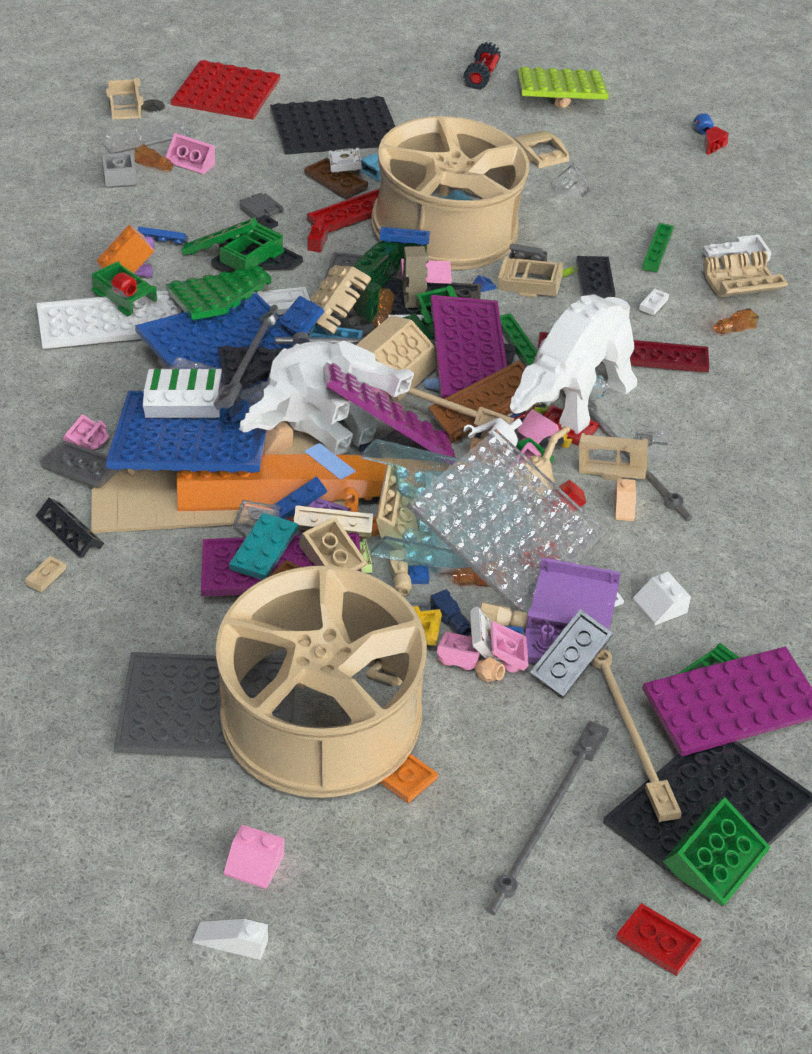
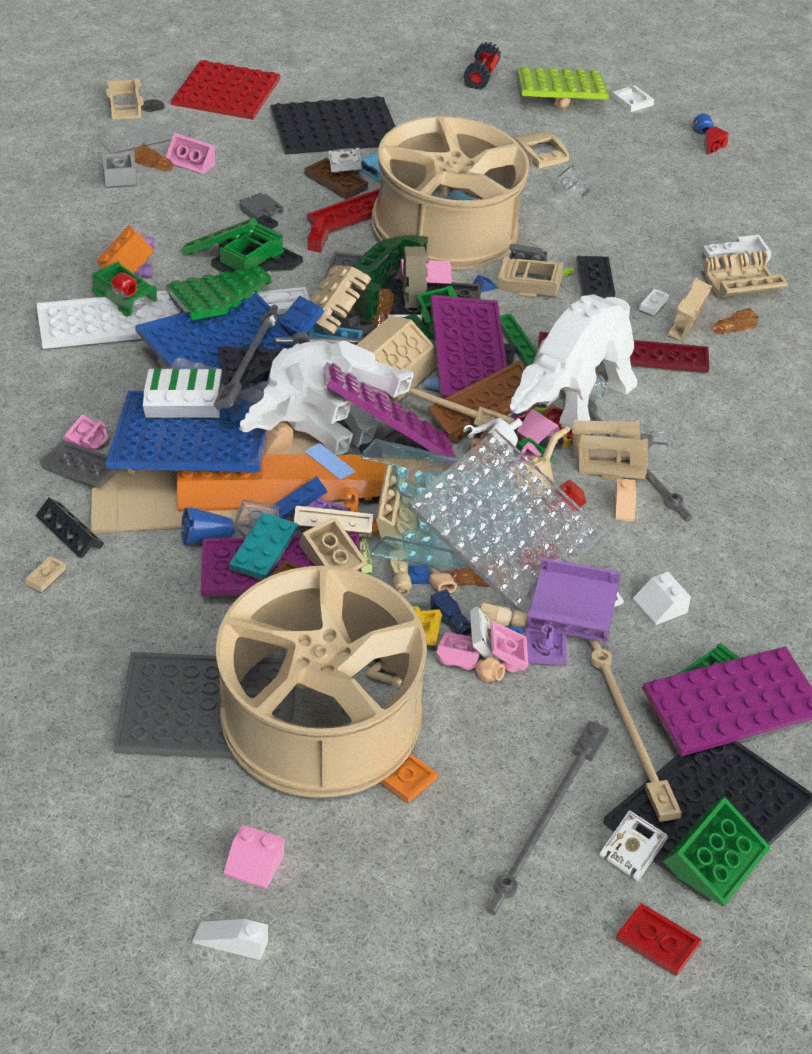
(164, 235): blue plate -> none
(204, 525): none -> blue cone
(404, 235): blue plate -> none
(442, 581): none -> light nougat piece
(571, 653): plate -> none
(628, 429): none -> tan piece
(632, 98): none -> white container
(632, 849): none -> white container
(657, 247): green plate -> none
(689, 309): none -> tan piece

